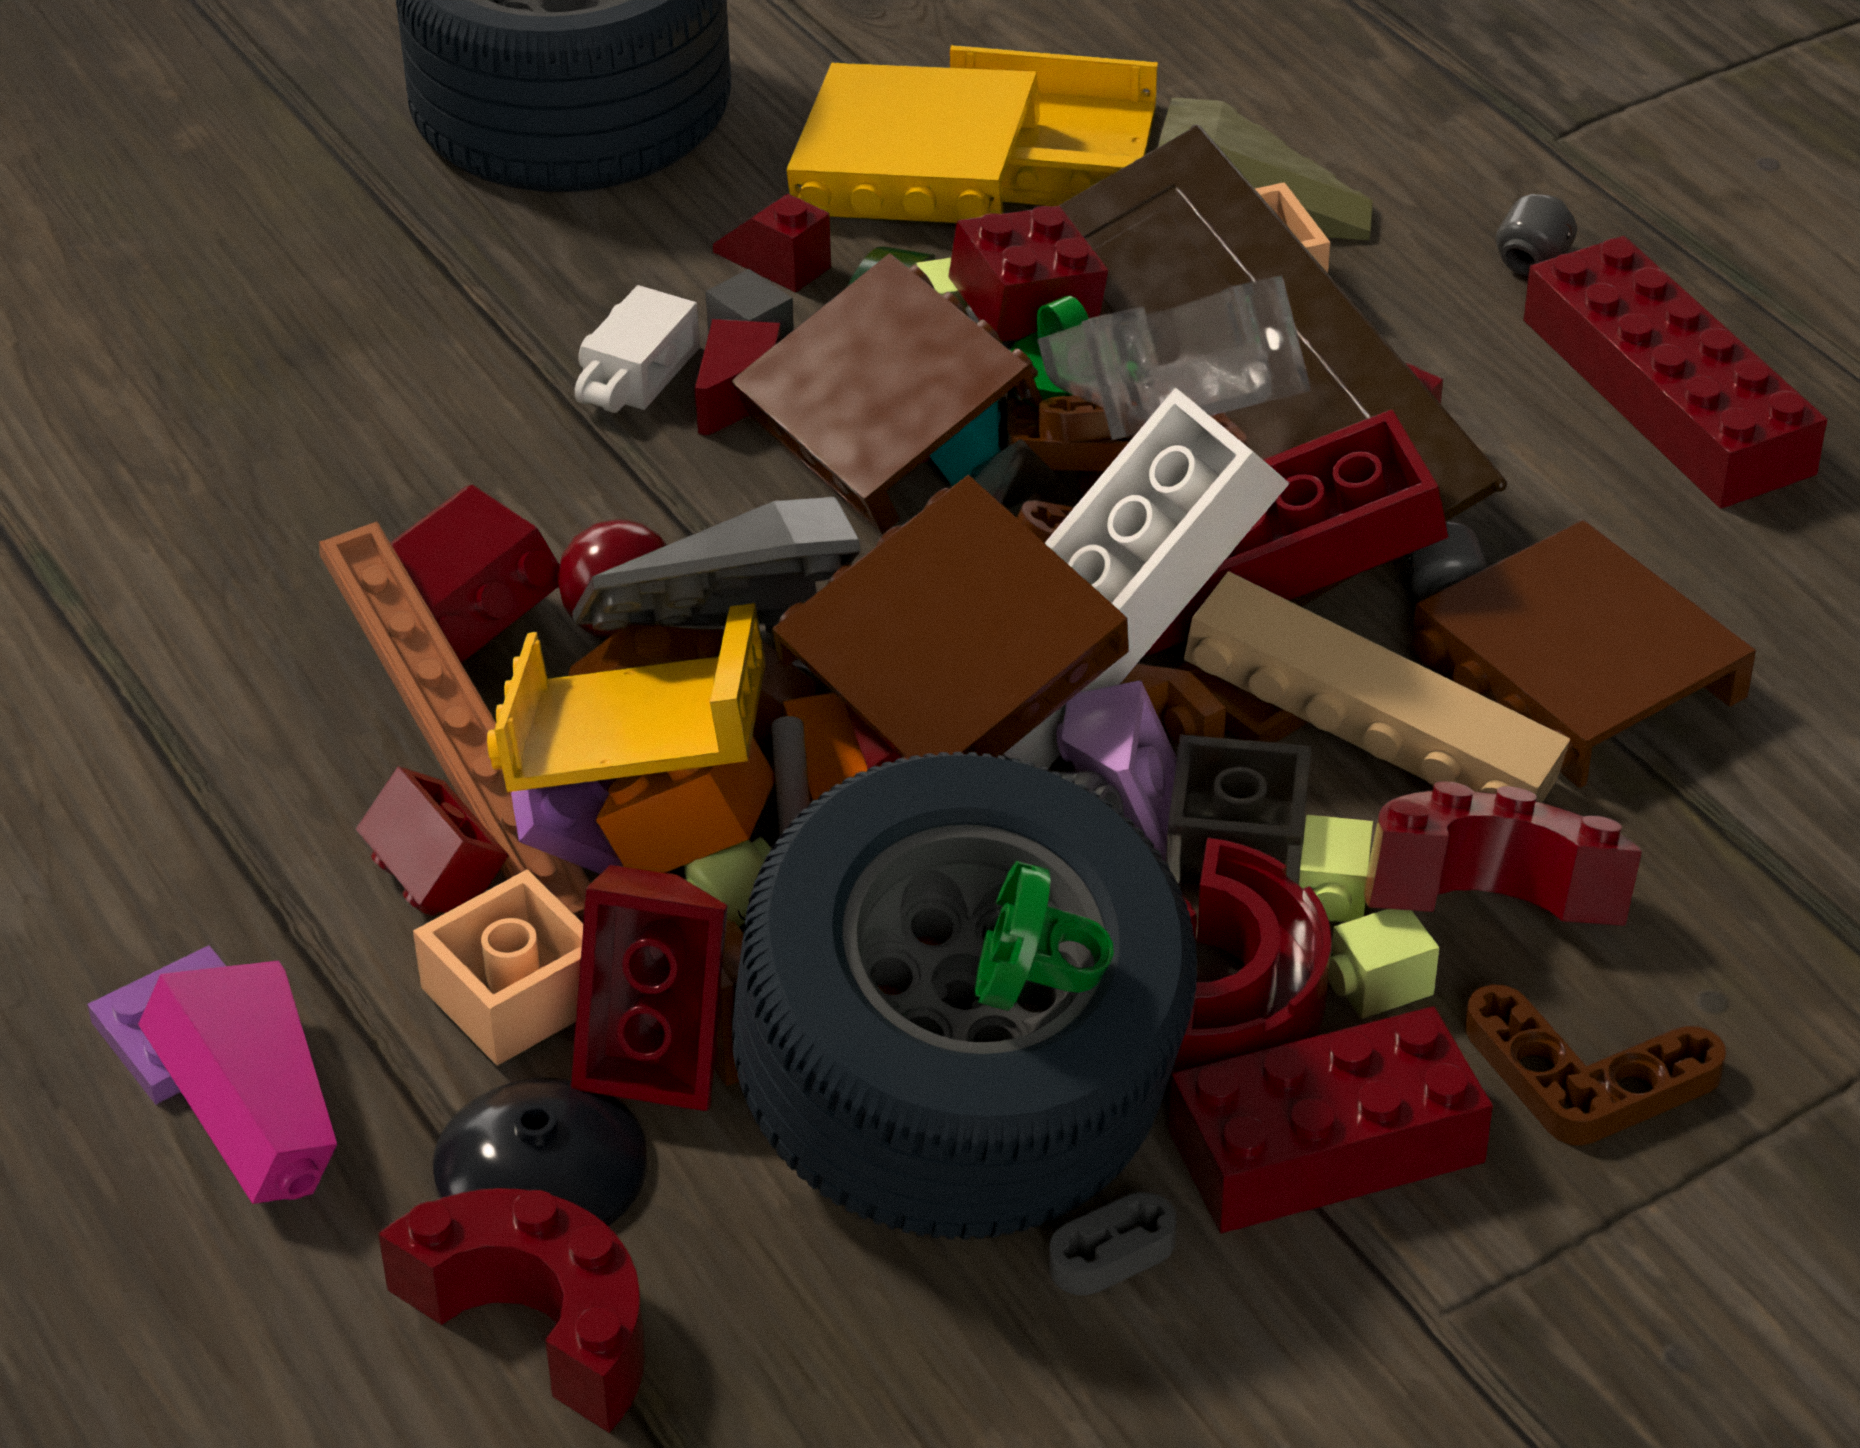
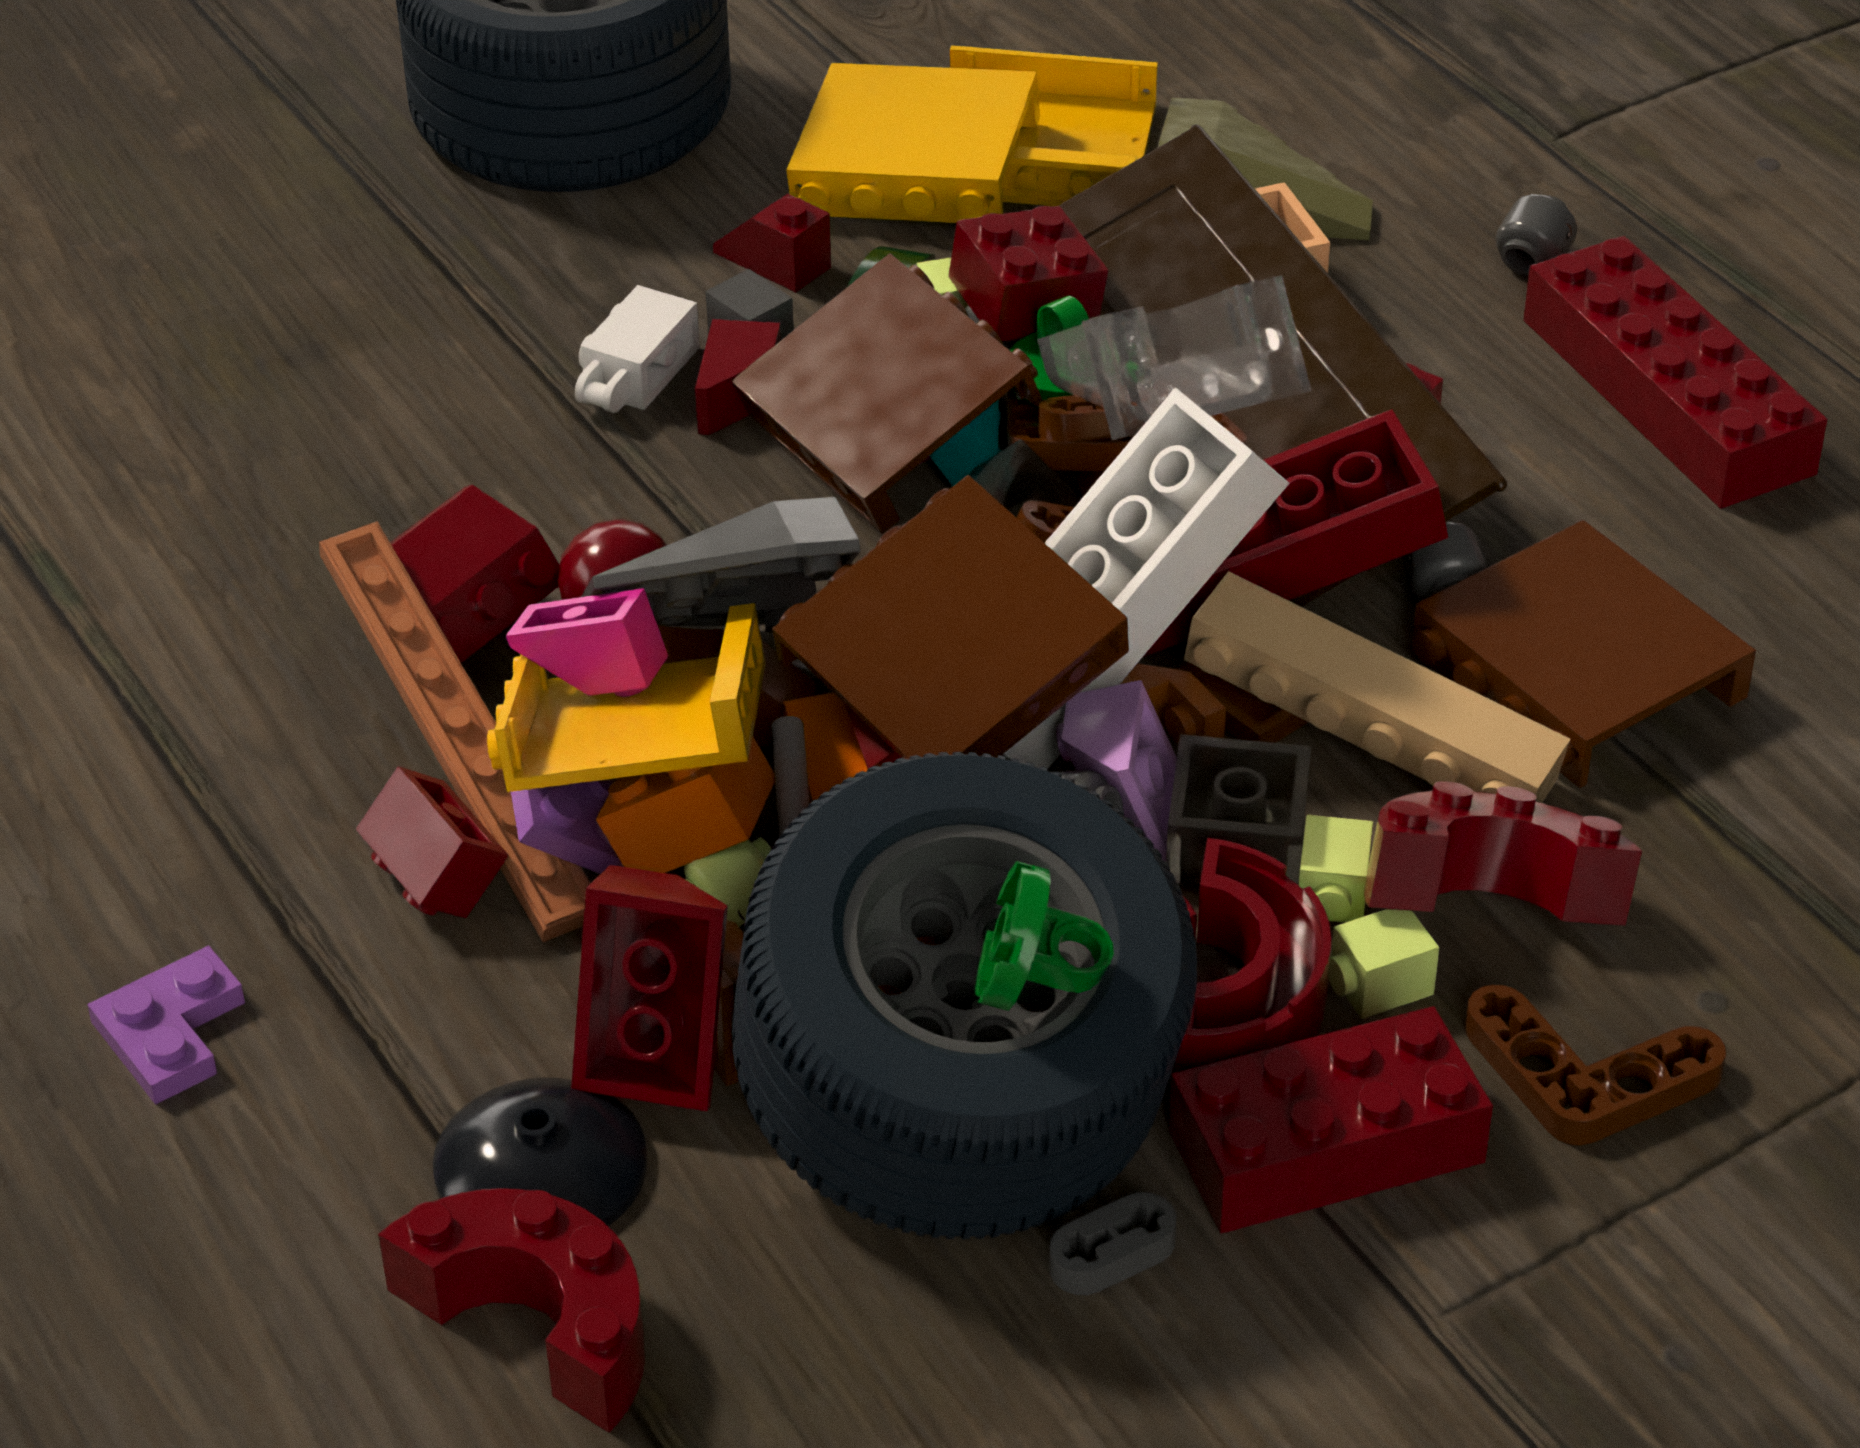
(246, 1073): dark pink slope -> none
(504, 966): light nougat brick -> none
(594, 641): none -> dark pink slope

